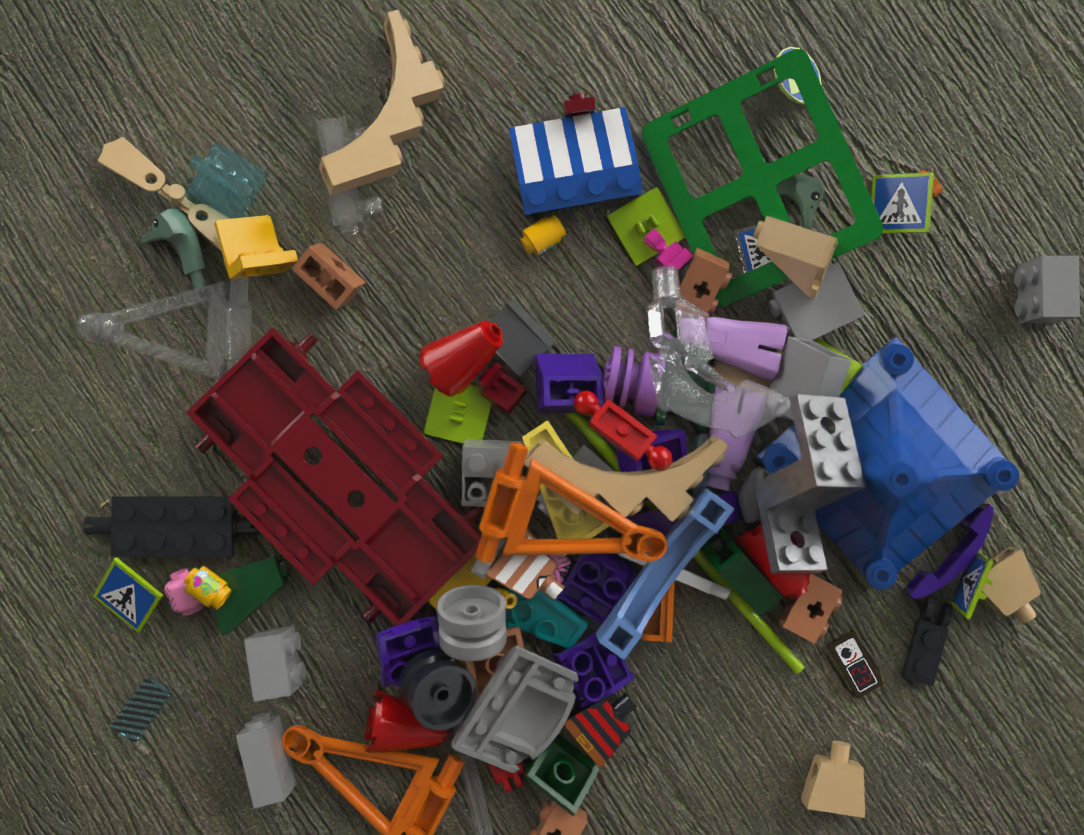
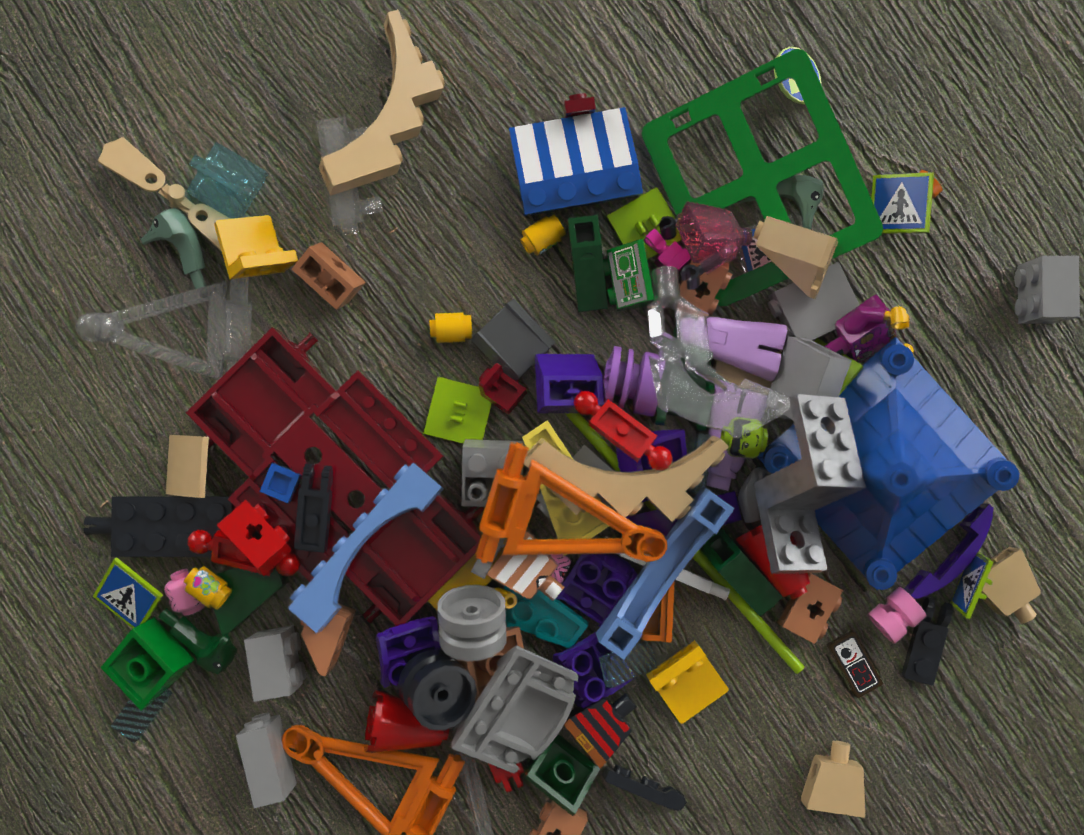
(147, 663): none -> green slope
(187, 466): none -> tan slope
(212, 652): none -> dark green animal
(227, 554): none -> red plate
(262, 553): none -> red brick
(280, 483): none -> blue tile
(314, 511): none -> black hinge
(318, 600): none -> medium blue arch
(328, 644): none -> nougat slope
(451, 327): none -> yellow brick
(460, 356): red cone -> none
(587, 263): none -> dark green slope
(629, 276): none -> green slope
(638, 662): none -> tile
(645, 788): none -> black hinge
(687, 682): none -> yellow bracket
(709, 236): none -> clear pink torso
(747, 445): none -> lime head
(868, 329): none -> magenta torso
(897, 615): none -> bright pink wheel

